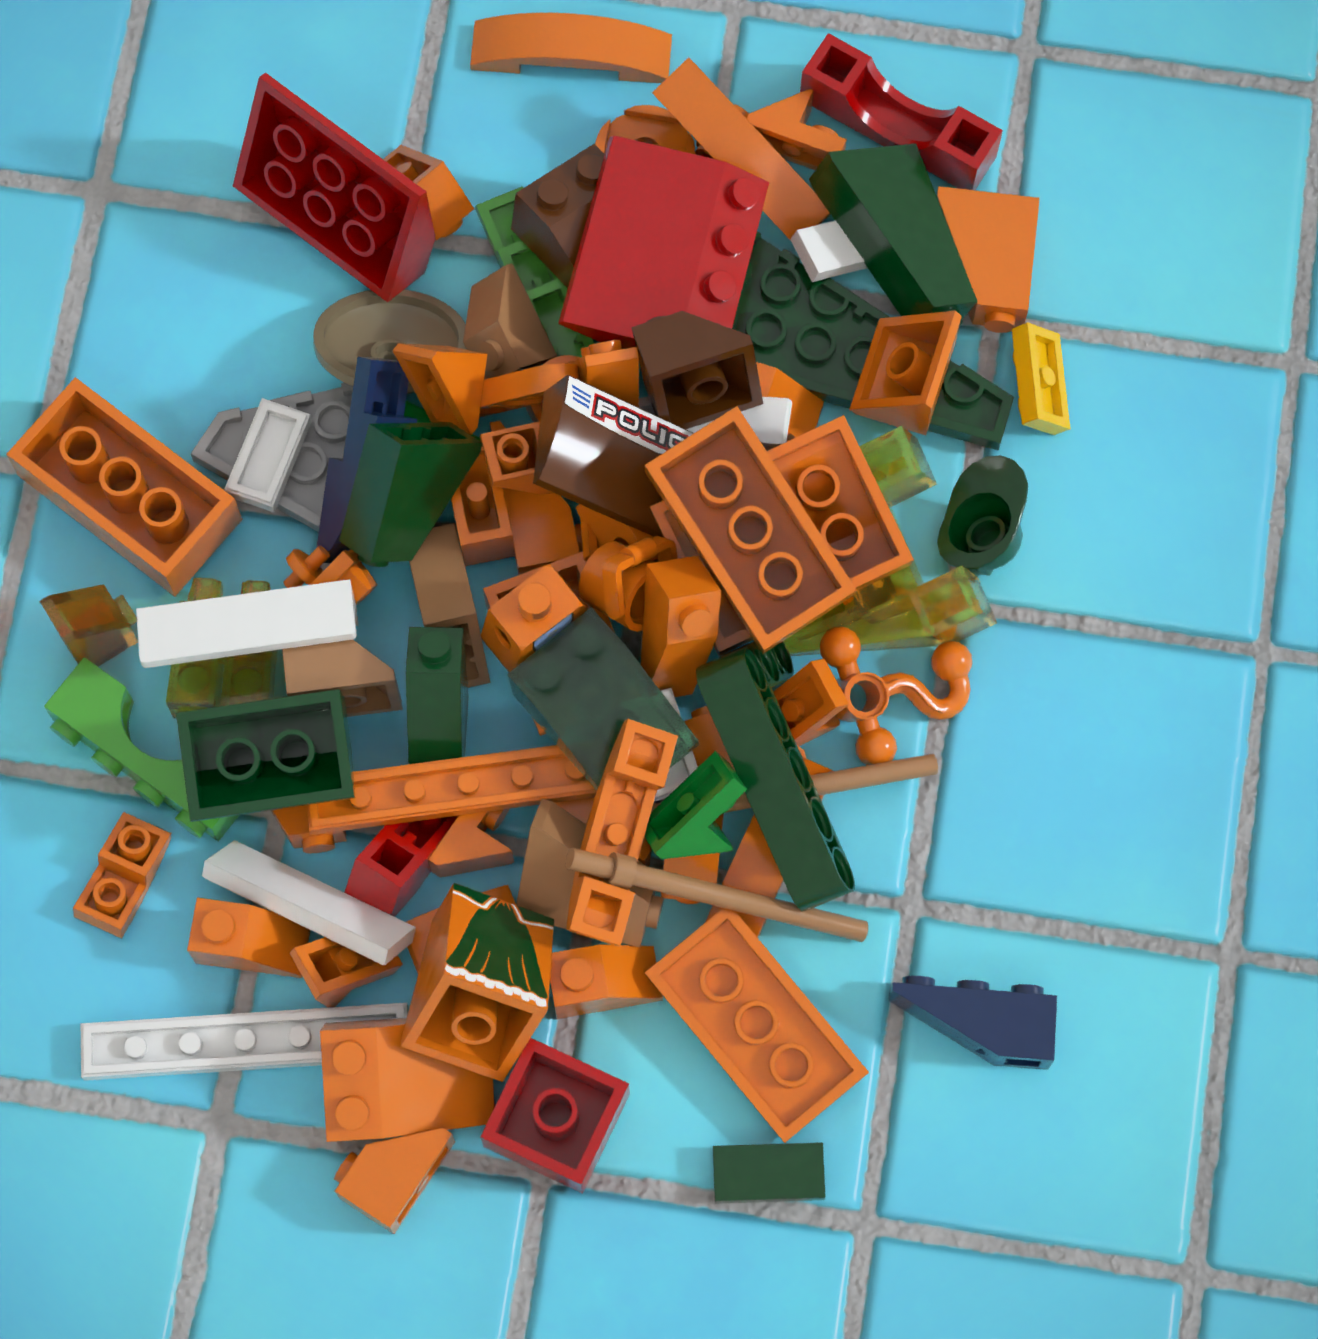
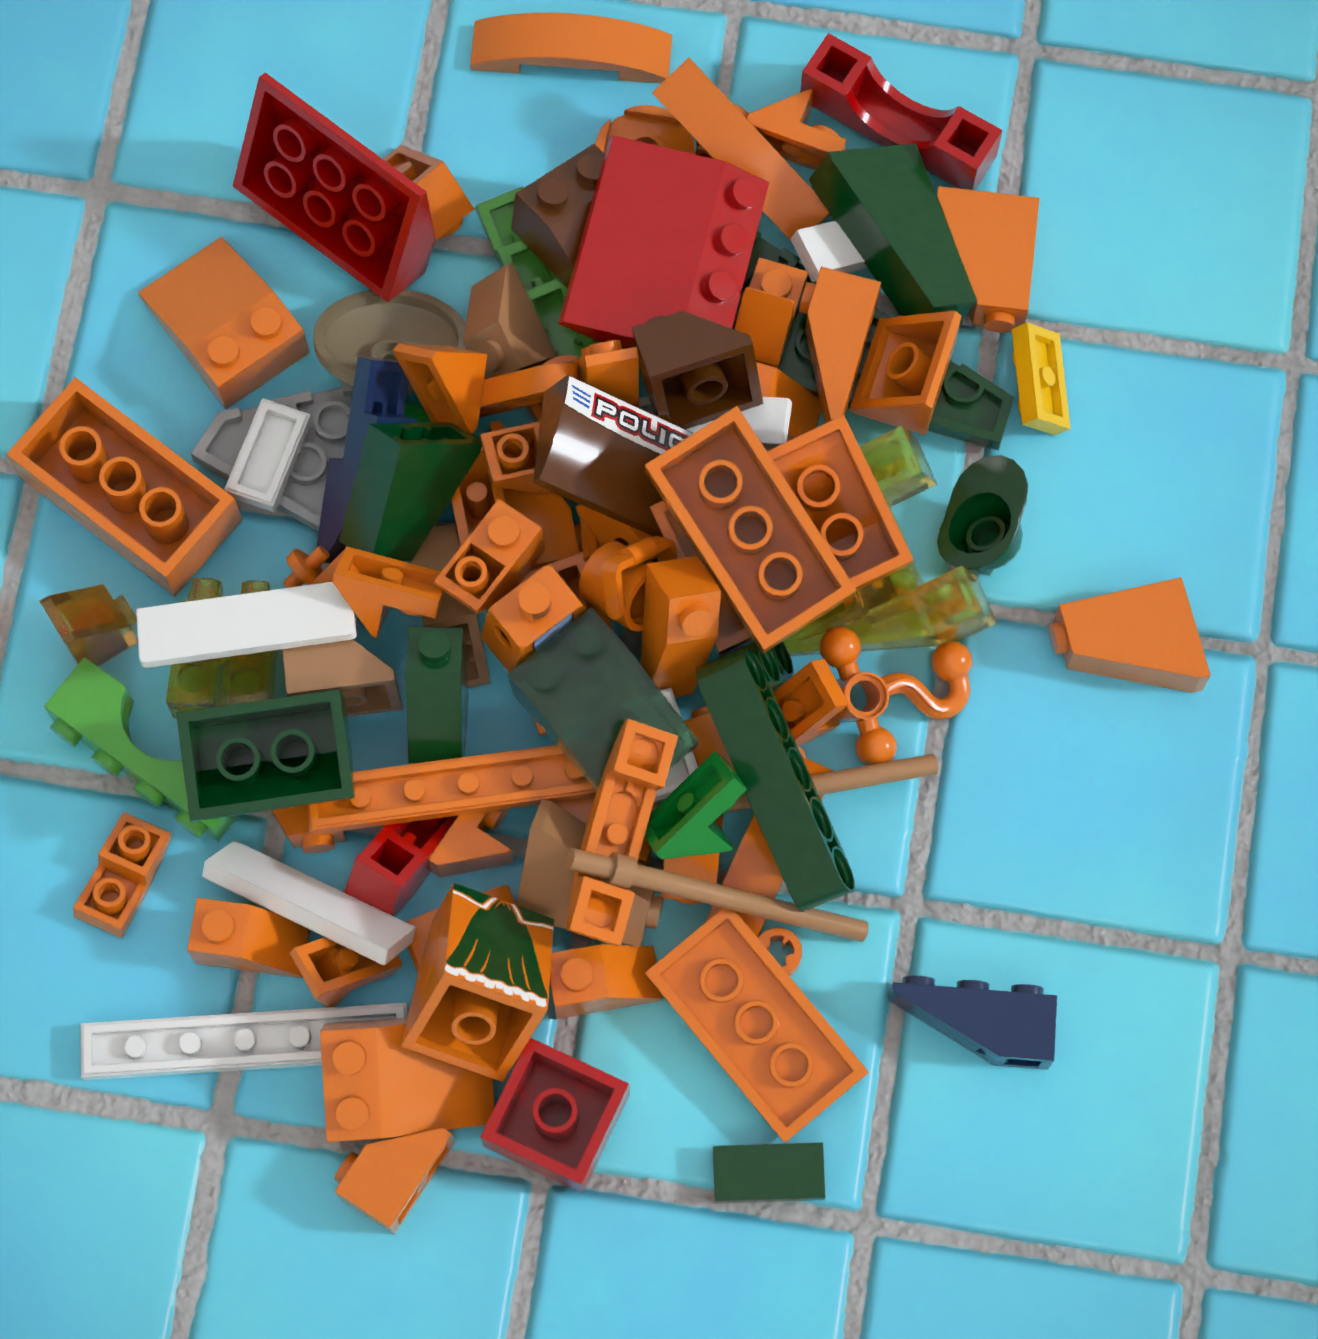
(226, 321): none -> orange slope
(378, 582): none -> orange slope
(492, 558): none -> orange slope
(770, 308): none -> orange slope
(788, 938): none -> orange bush
(836, 332): none -> orange slope
(1134, 637): none -> orange slope

